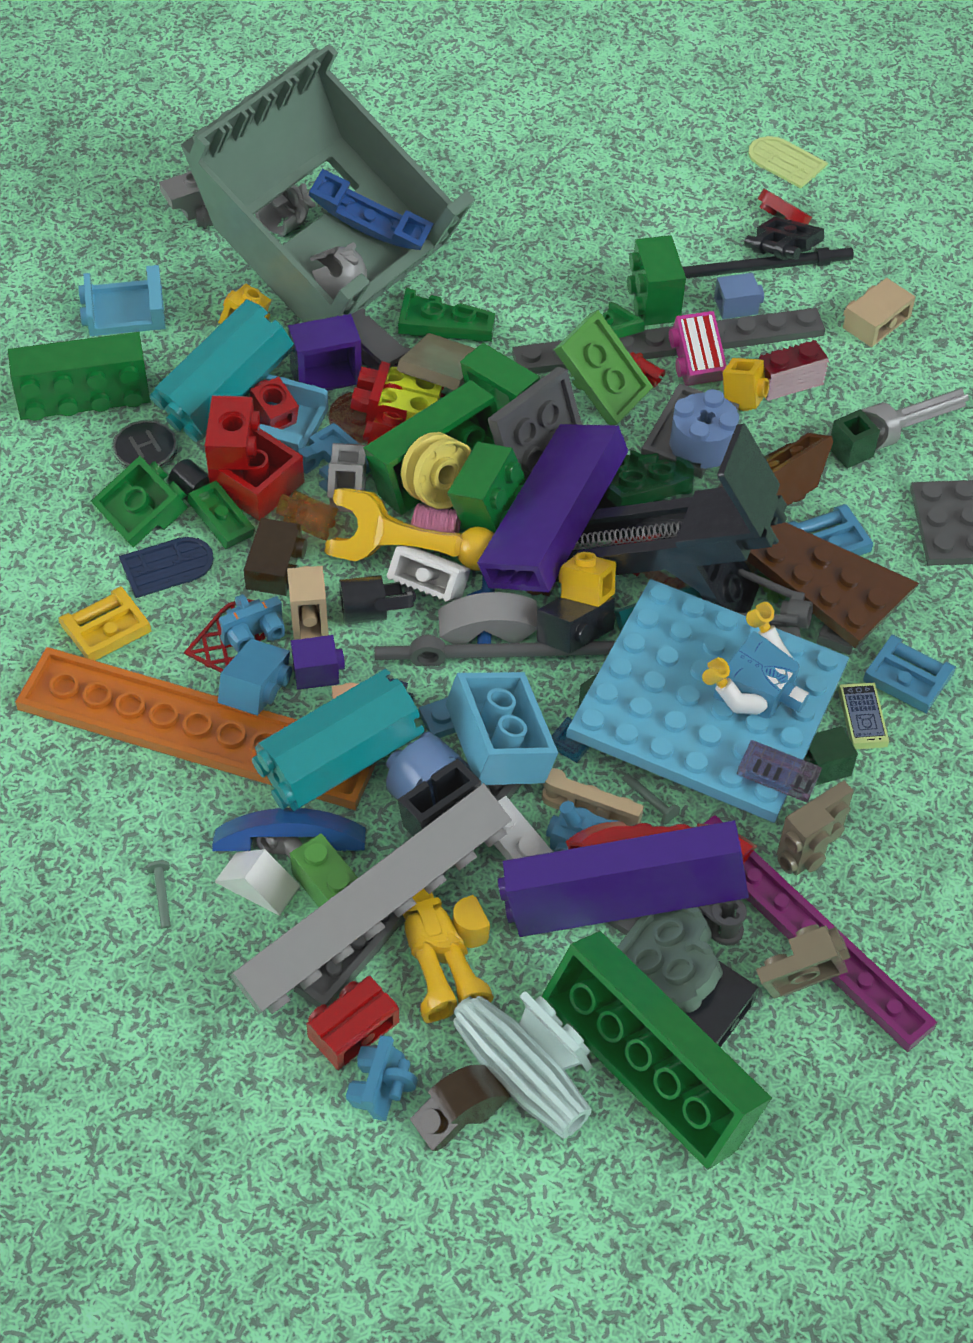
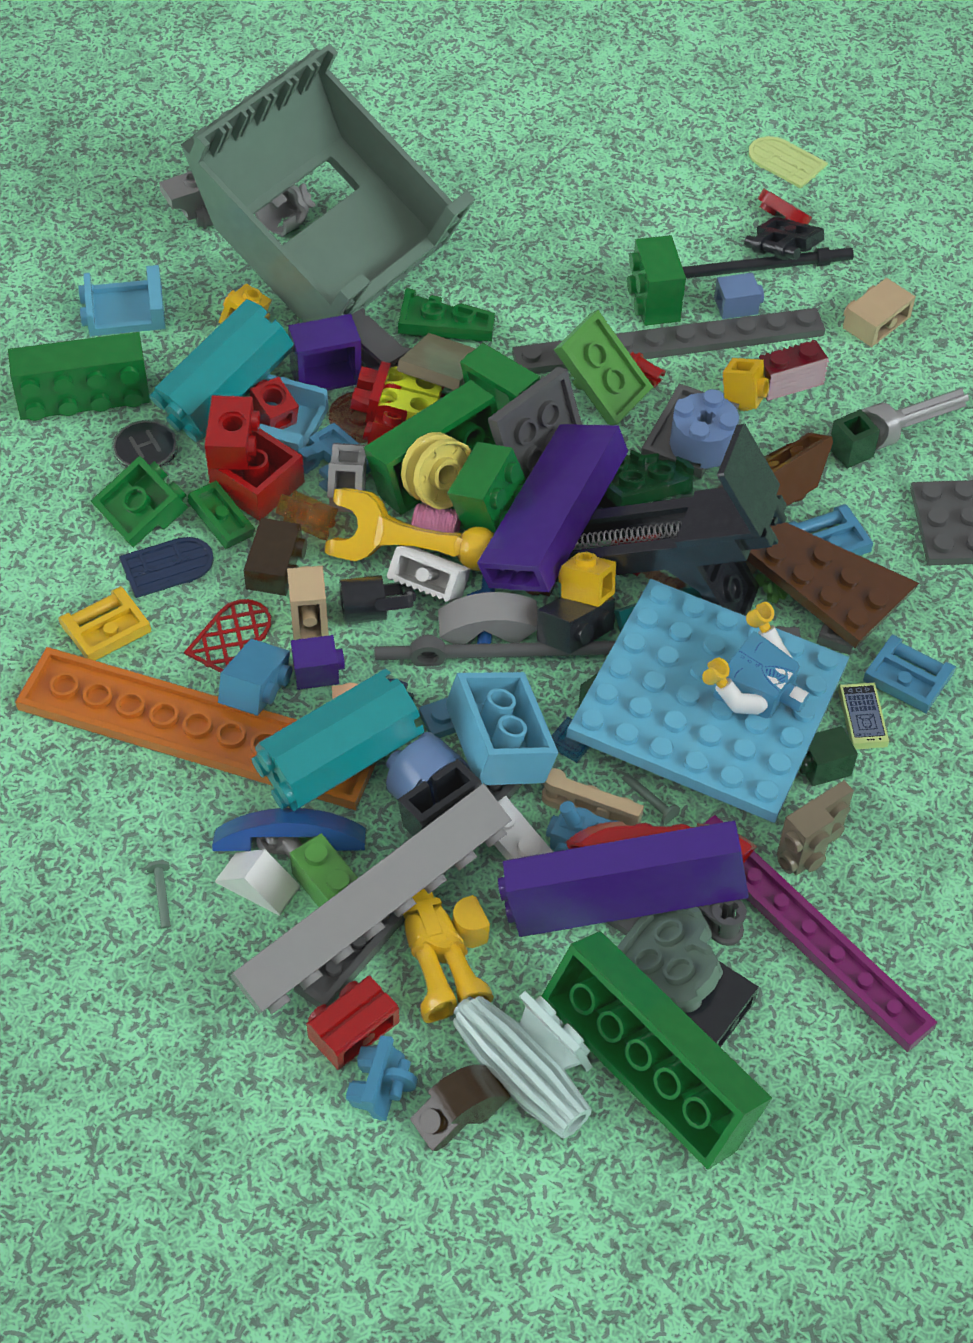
(188, 476): black brick -> none
(251, 619): dark azure hips -> none
(340, 268): light grey helmet -> none
(368, 216): blue slope -> none
(622, 321): green tile -> none
(698, 348): brick -> none
(779, 771): clear purple tile -> none
(792, 613): dark grey plant -> none
(816, 958): dark tan plate -> none

